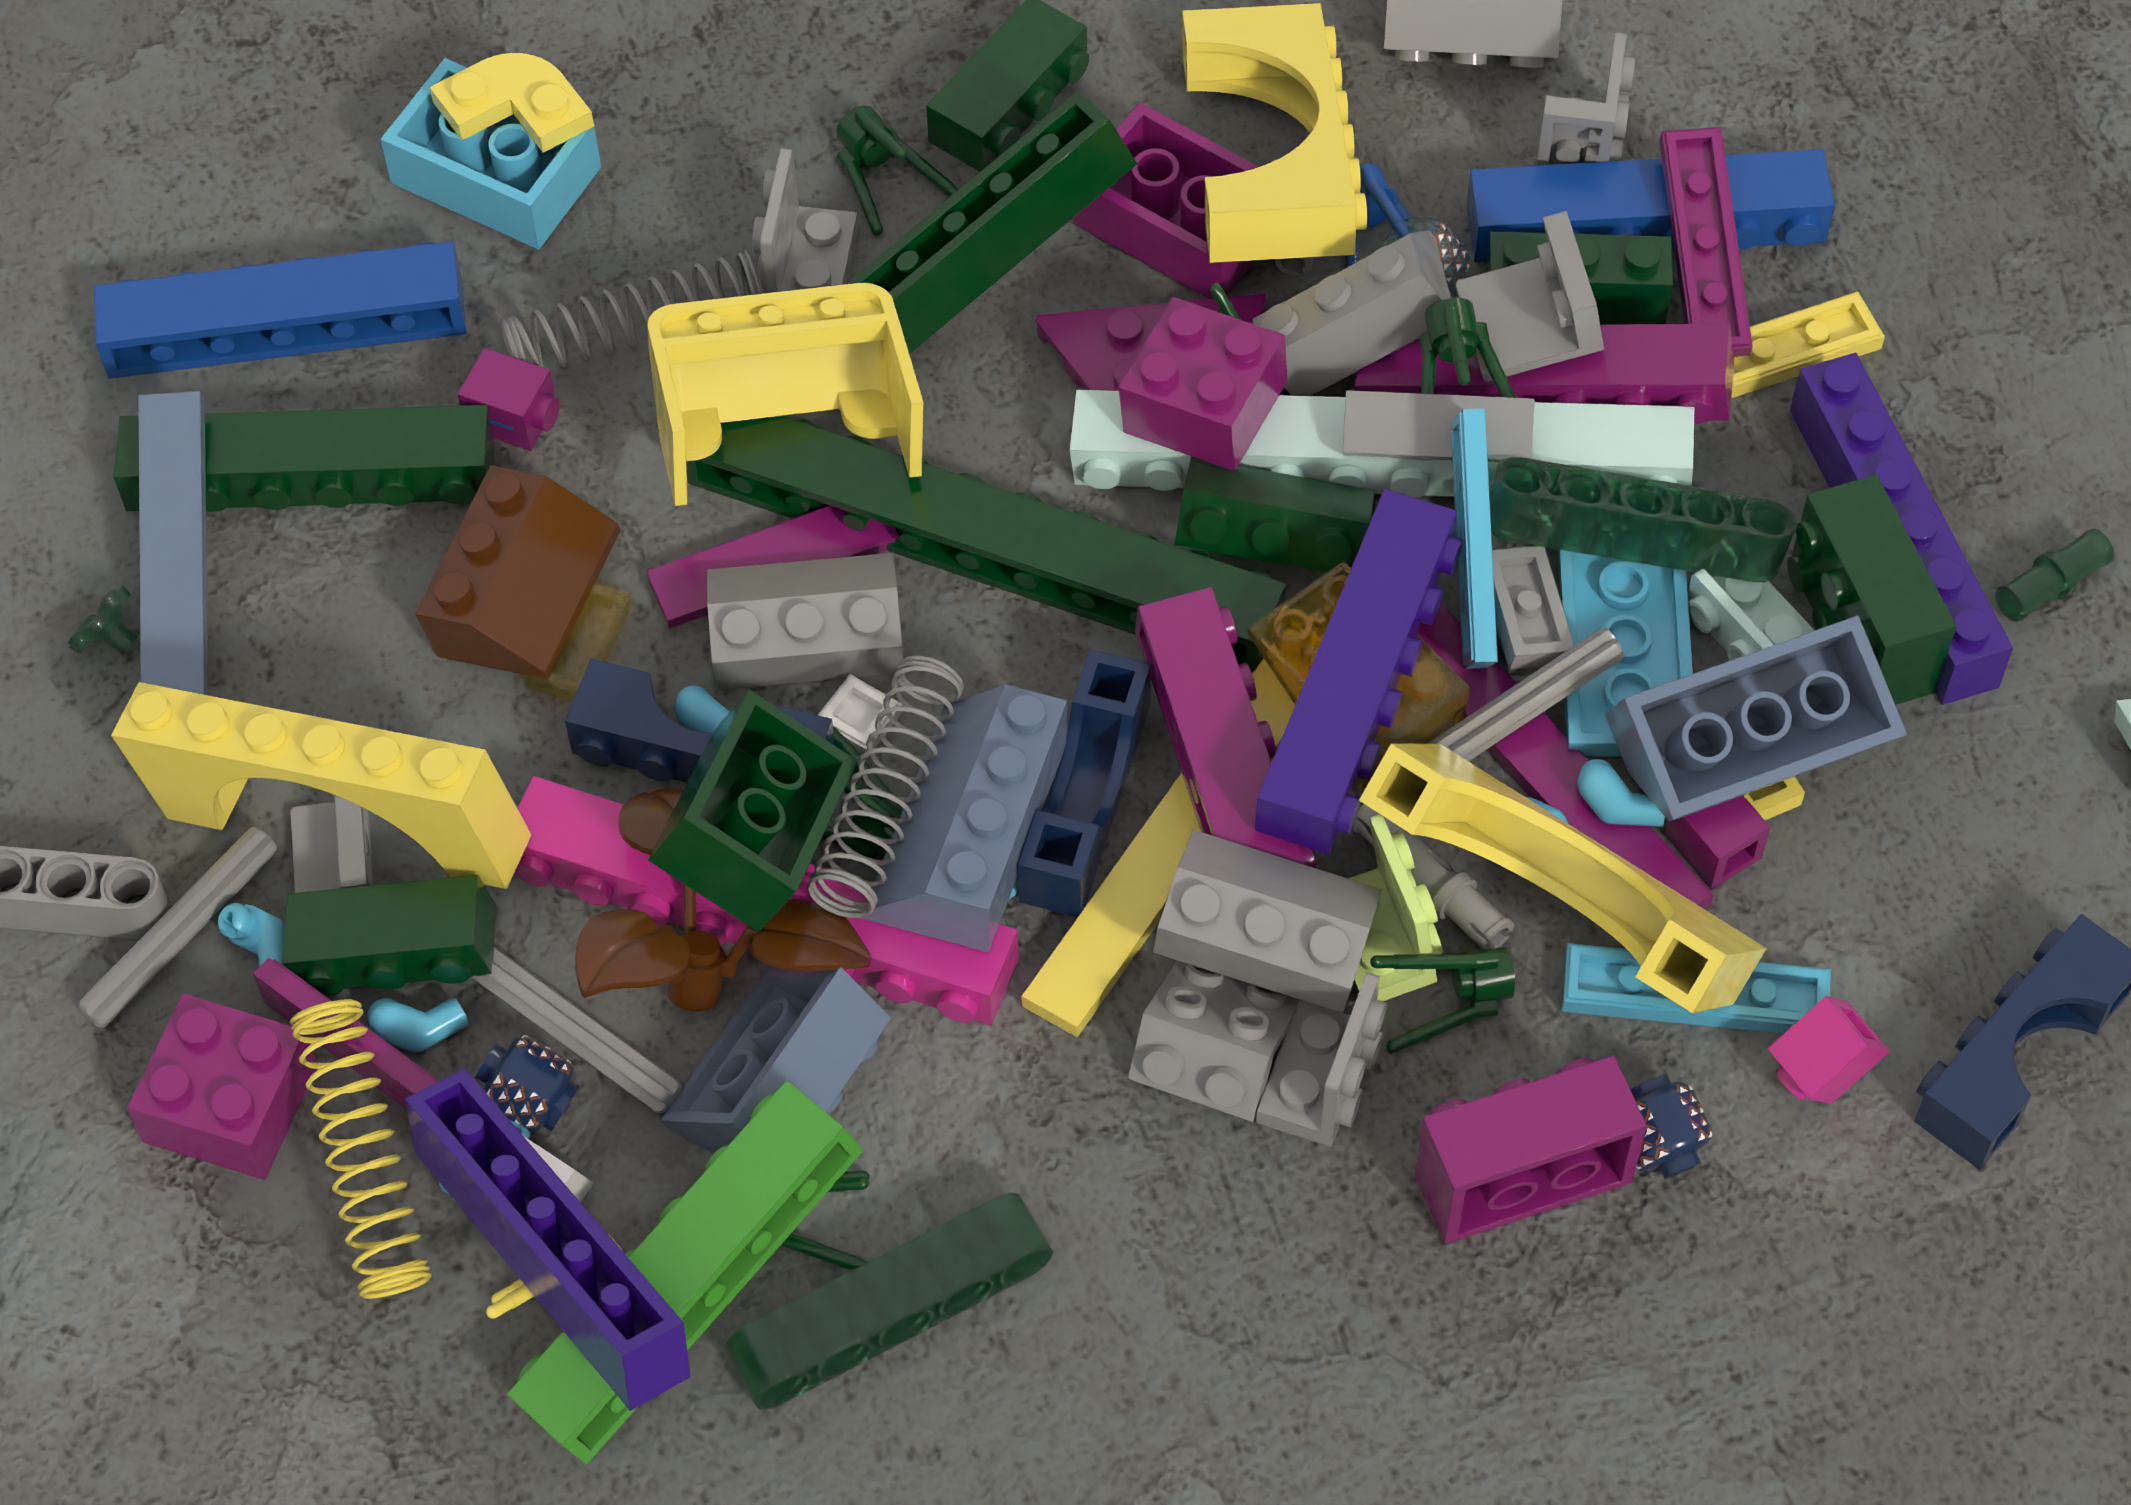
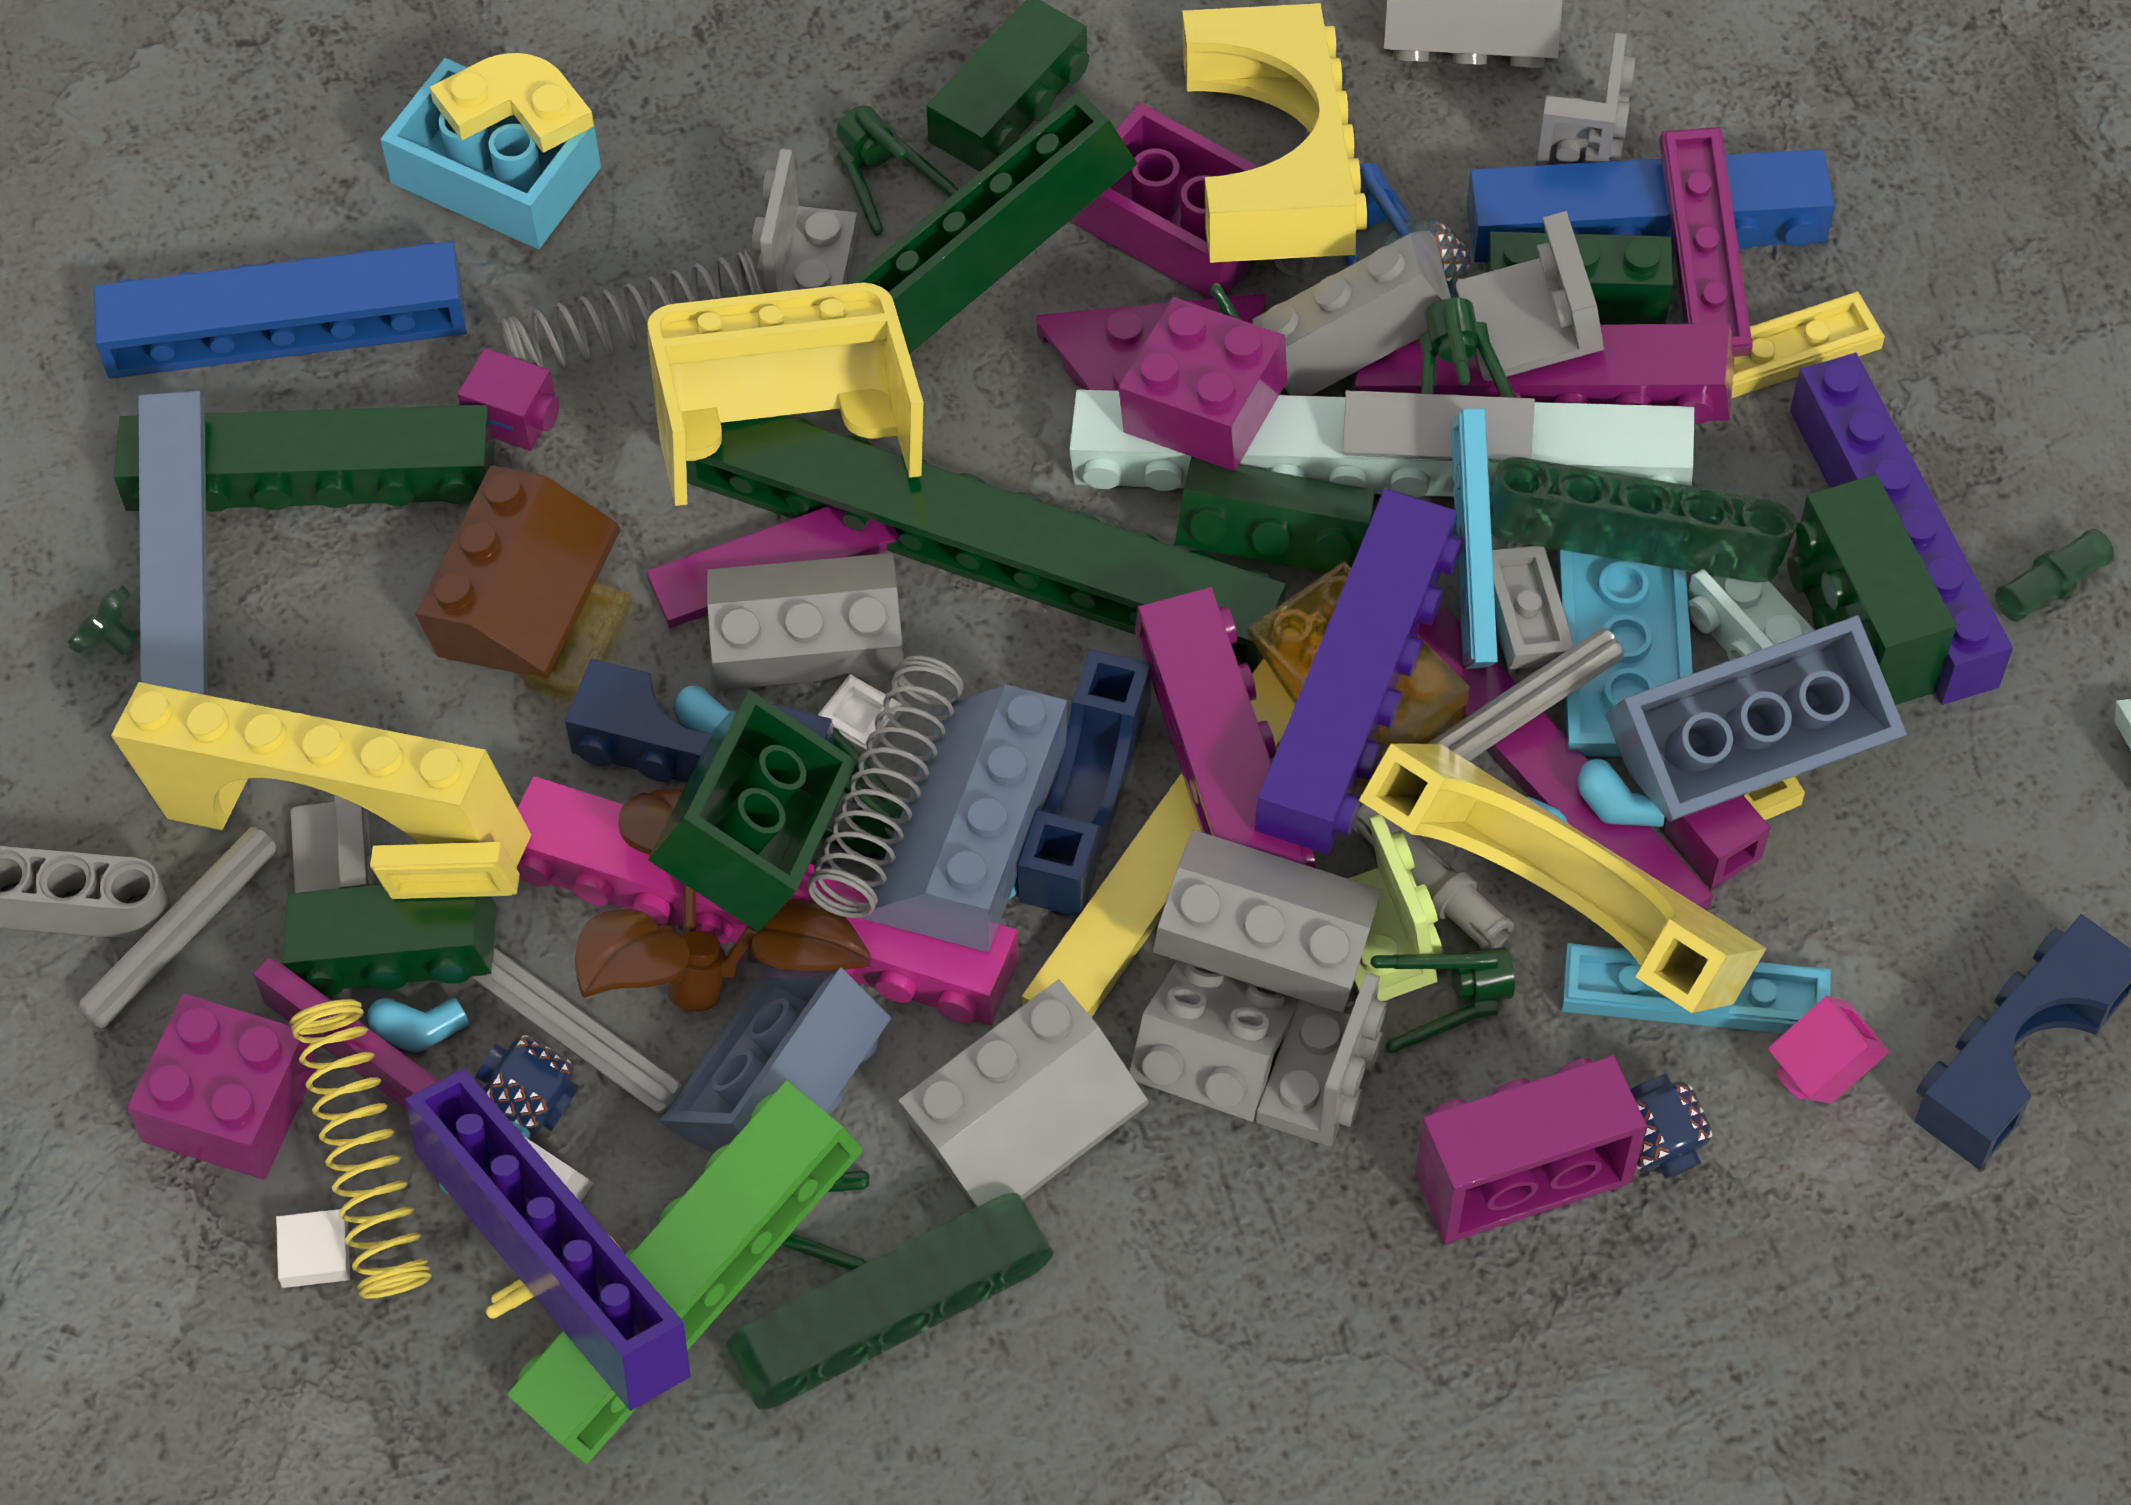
(253, 930): medium azure arm -> none
(312, 1248): none -> white tile
(445, 870): none -> light yellow tile
(1024, 1099): none -> light grey slope

